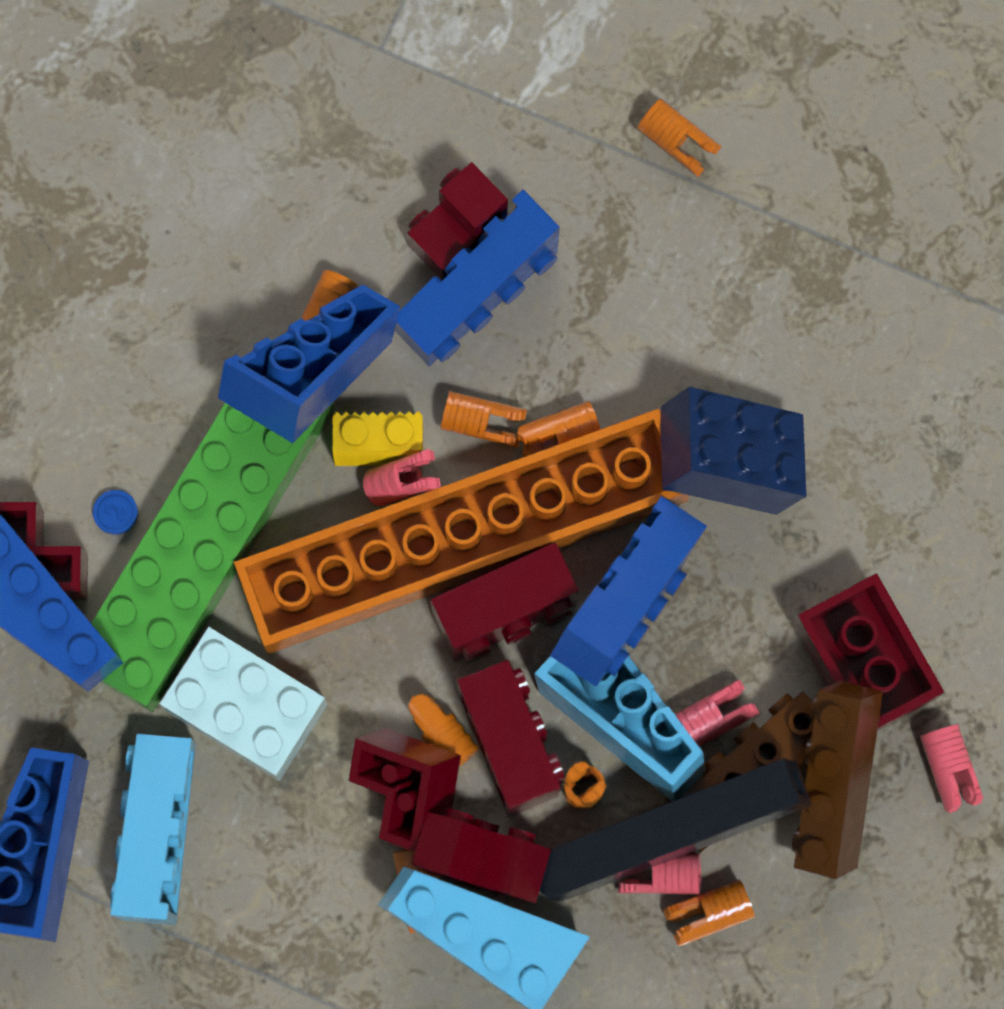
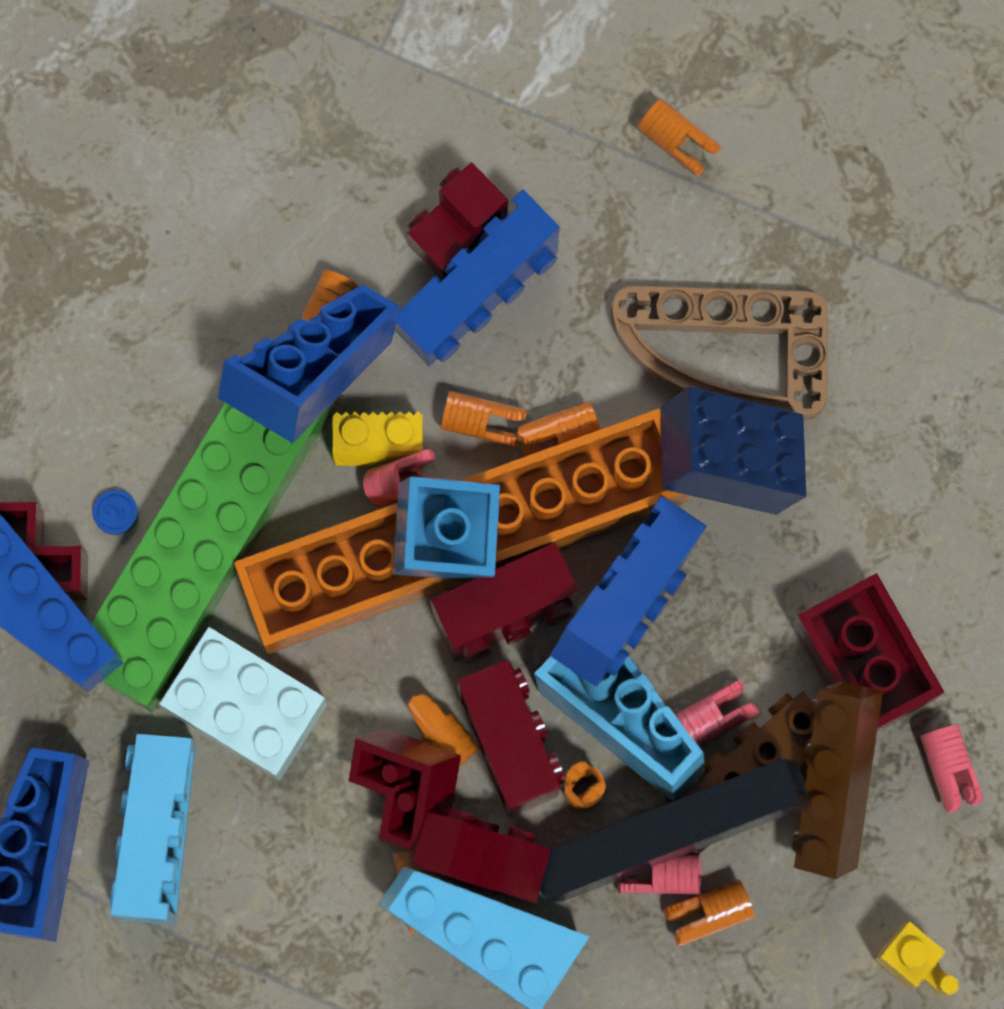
(446, 528): none -> dark azure slope
(740, 321): none -> medium nougat beam
(913, 958): none -> yellow brick

